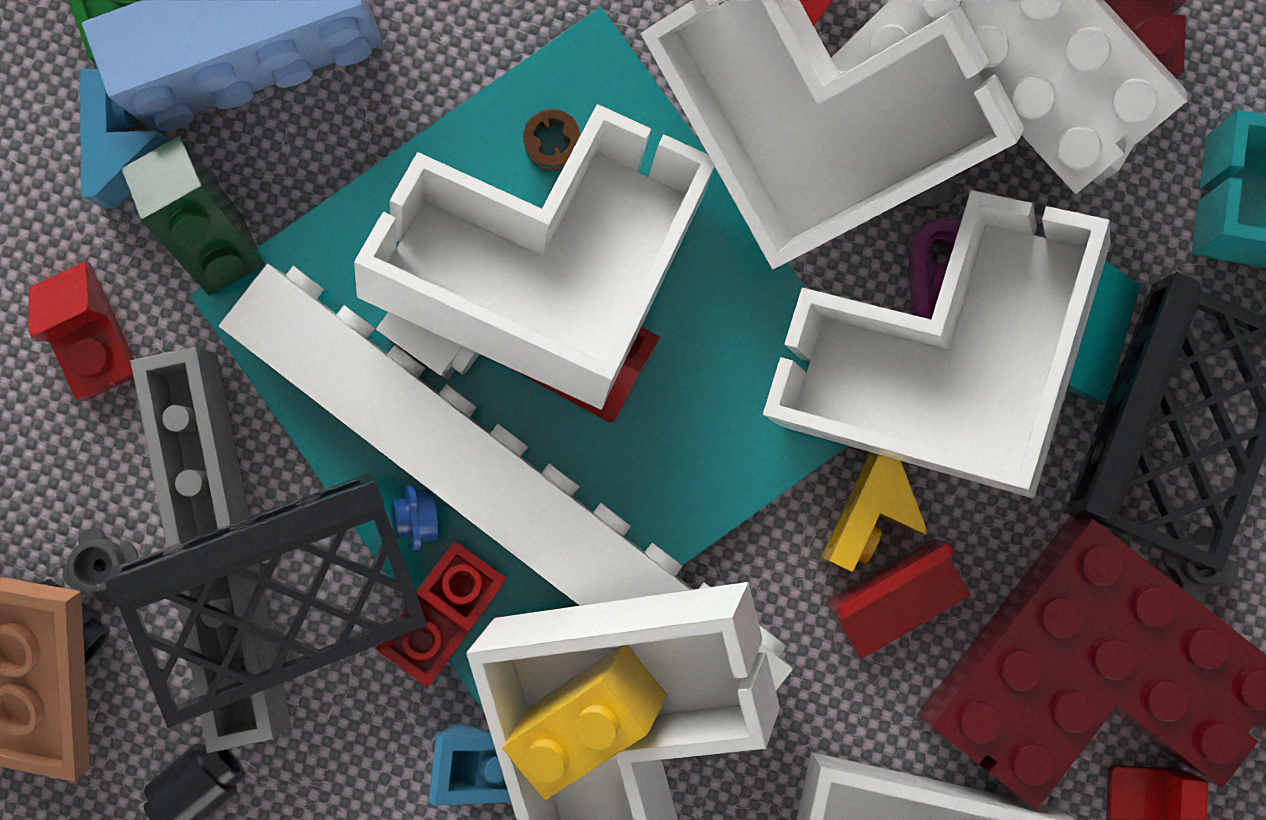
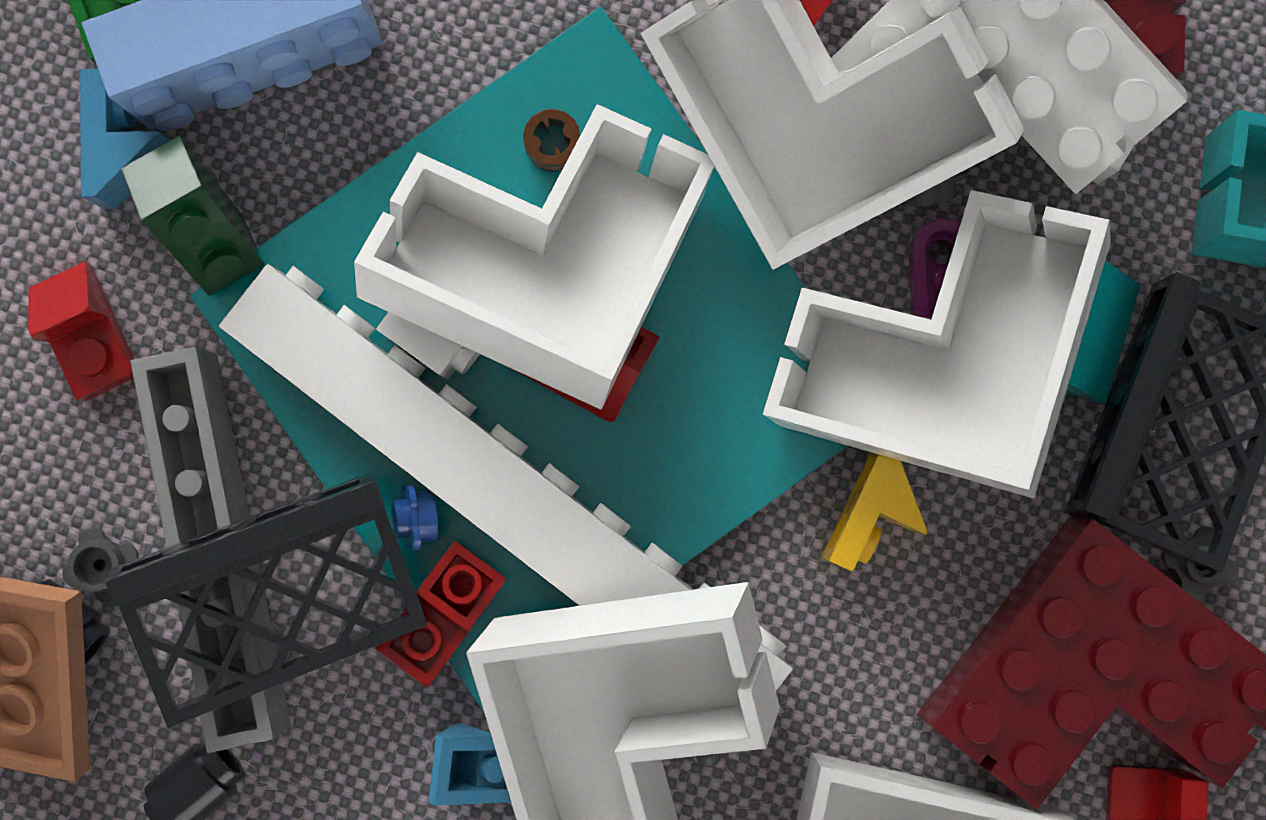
(585, 722): yellow brick -> none
(899, 598): red panel -> none

